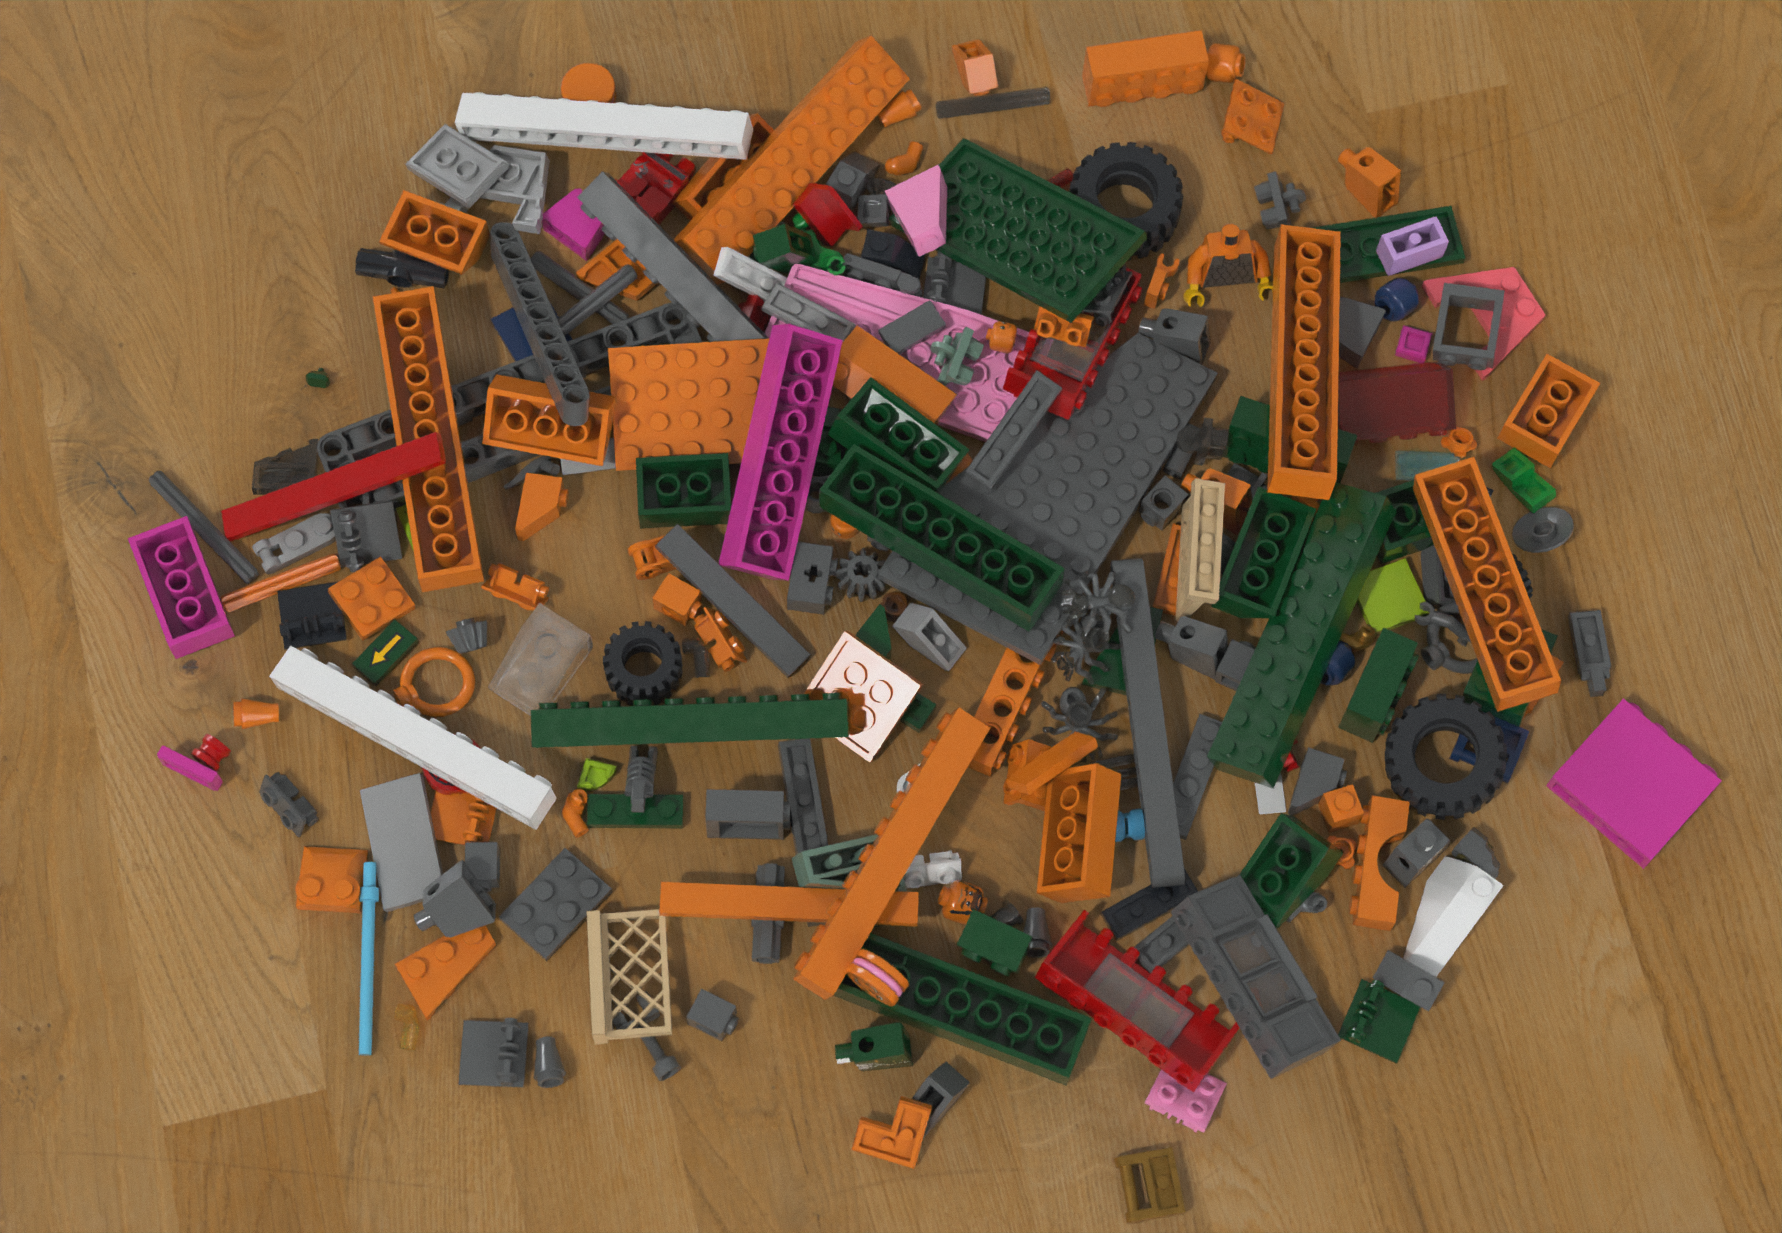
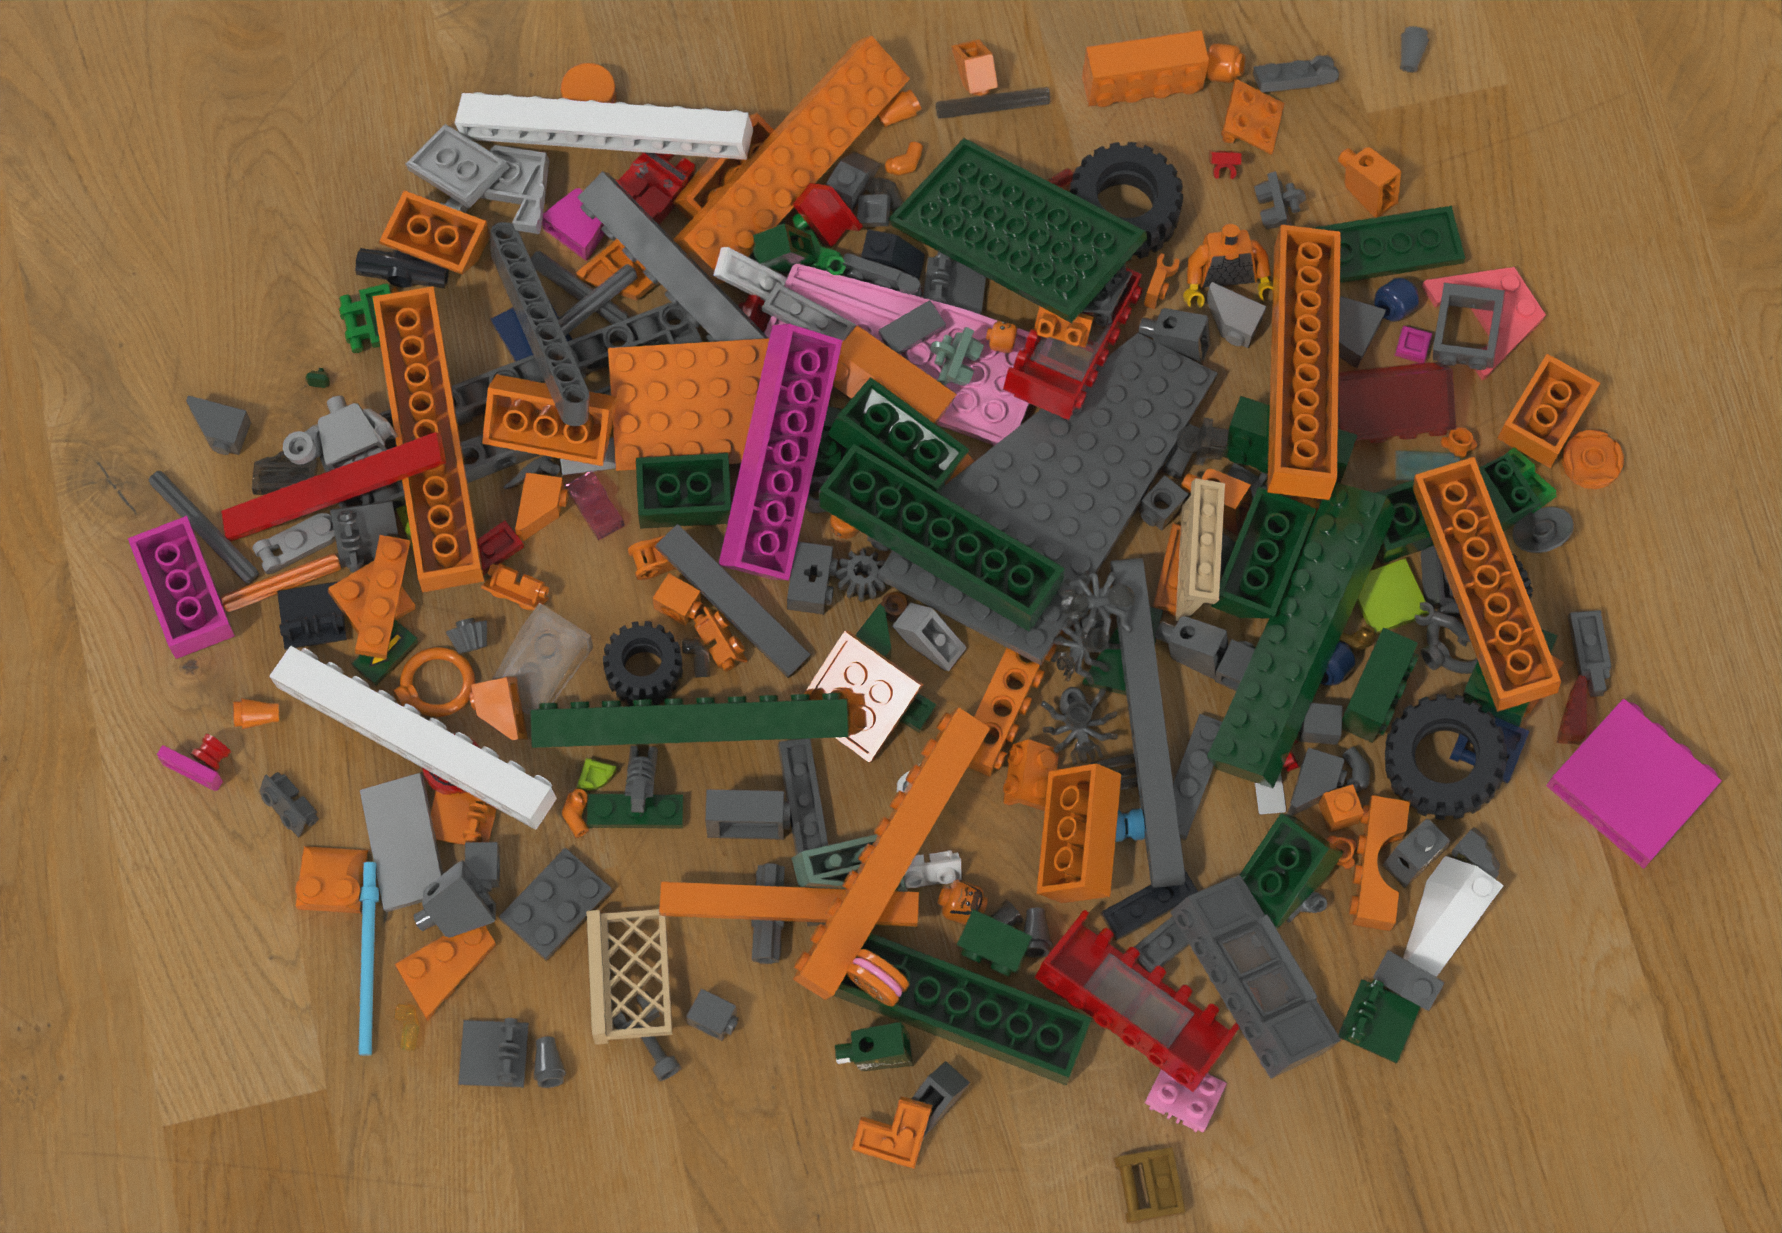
(220, 424): none -> dark grey slope
(341, 436): none -> light grey torso
(349, 311): none -> green plate
(382, 597): none -> orange plate
(498, 545): none -> red plate
(500, 706): none -> orange slope
(595, 505): none -> clear pink slope
(921, 209): bright pink slope -> none
(1014, 430): dark grey tile -> none
(1052, 763): orange tile -> none
(1224, 159): none -> red tile
(1234, 315): none -> light grey slope
(1295, 74): none -> dark grey hinge
(1322, 724): none -> dark grey brick
(1360, 767): none -> dark grey arm
(1412, 246): lavender brick -> none
(1413, 46): none -> dark grey cone
(1508, 490): none -> dark green slope
(1574, 720): none -> clear red slope
(1592, 459): none -> orange tile

